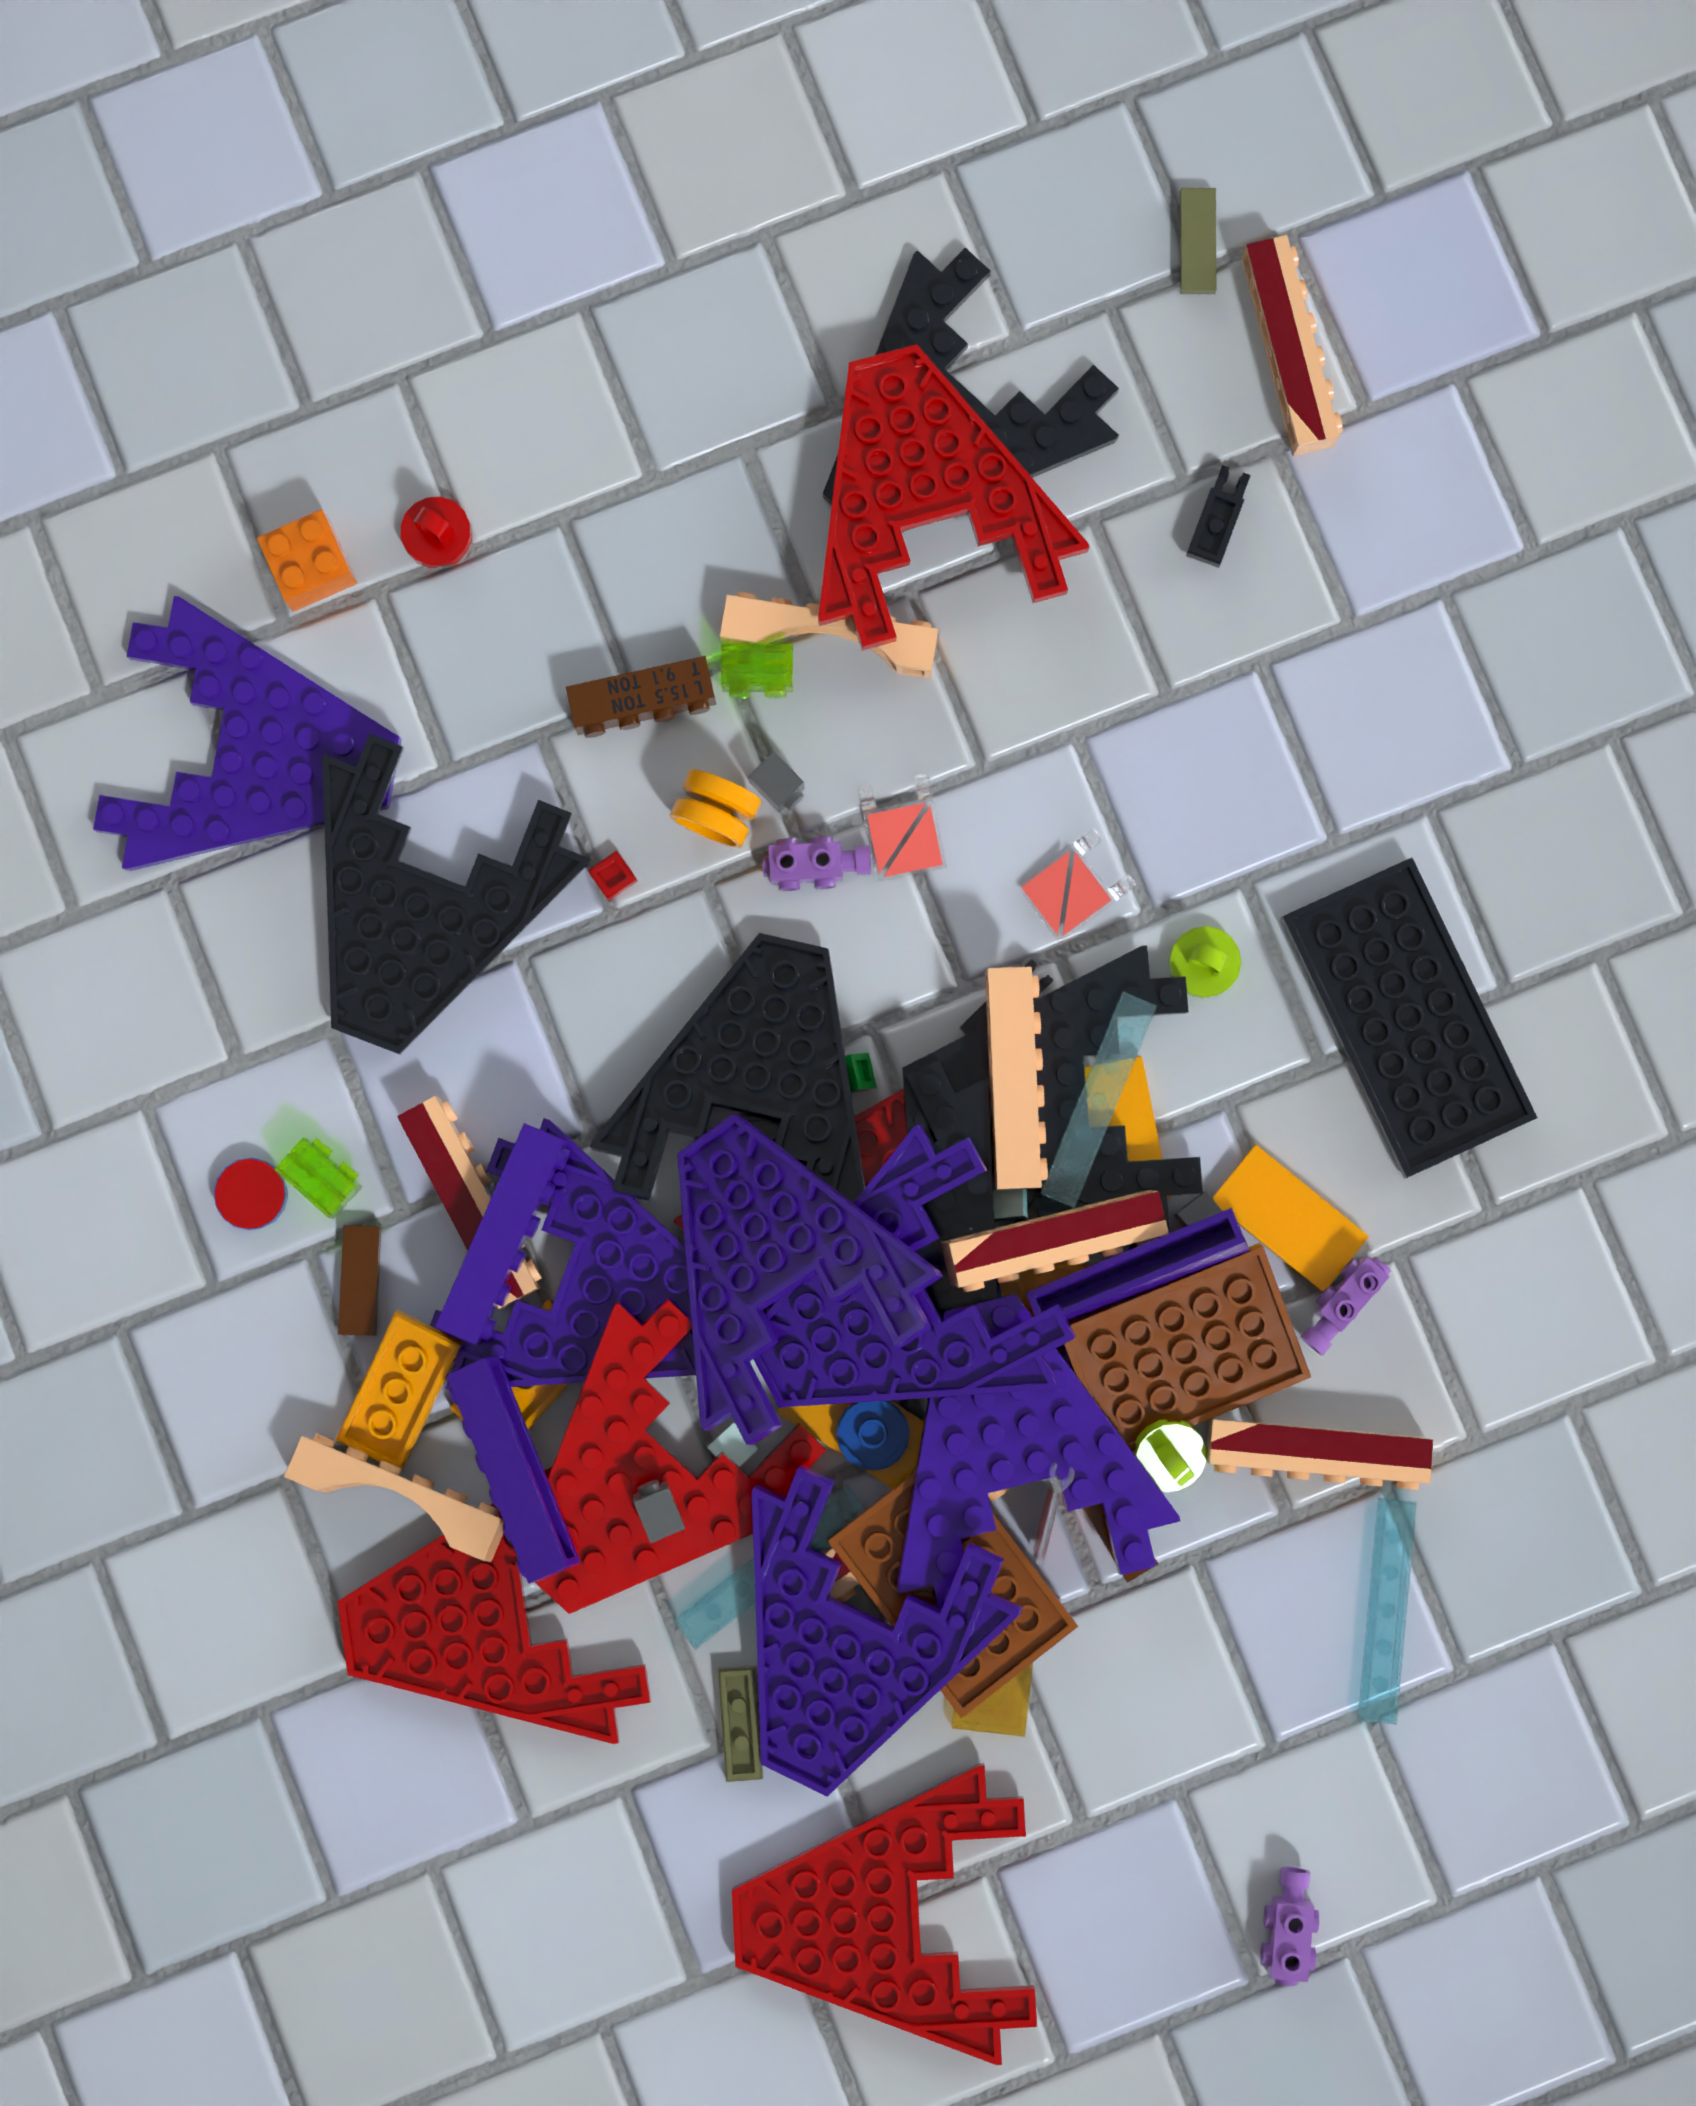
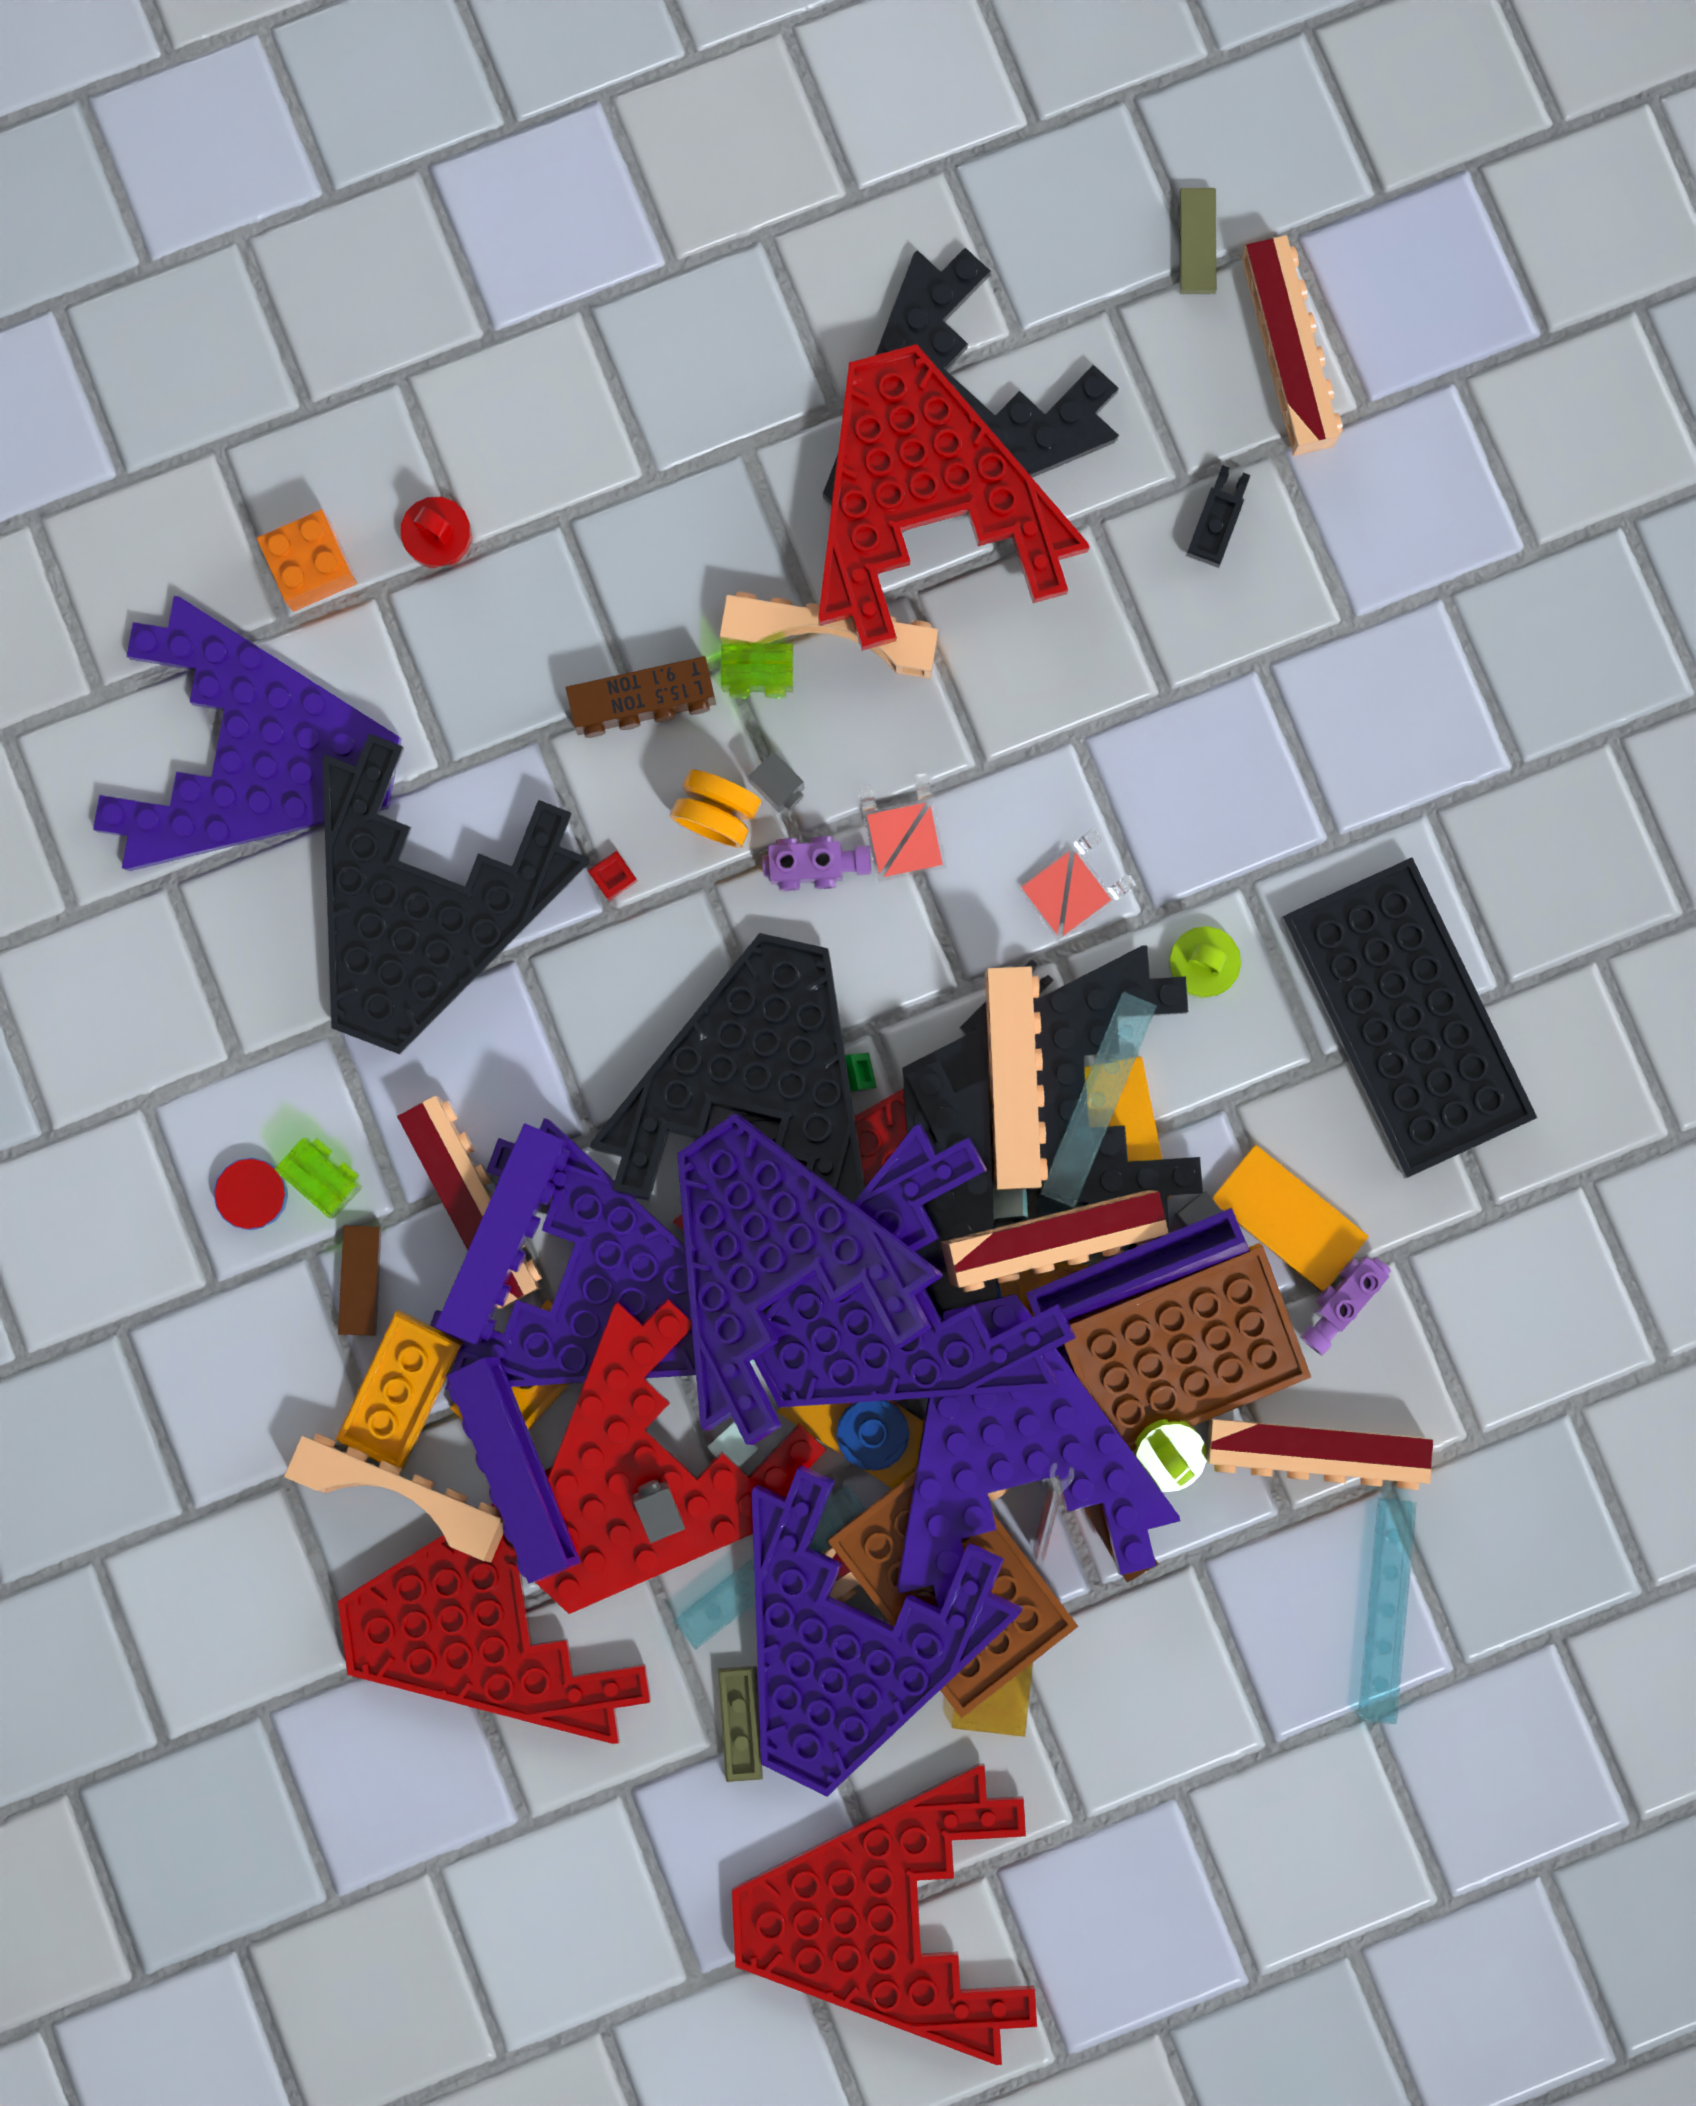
(1285, 1940): medium lavender brick -> none

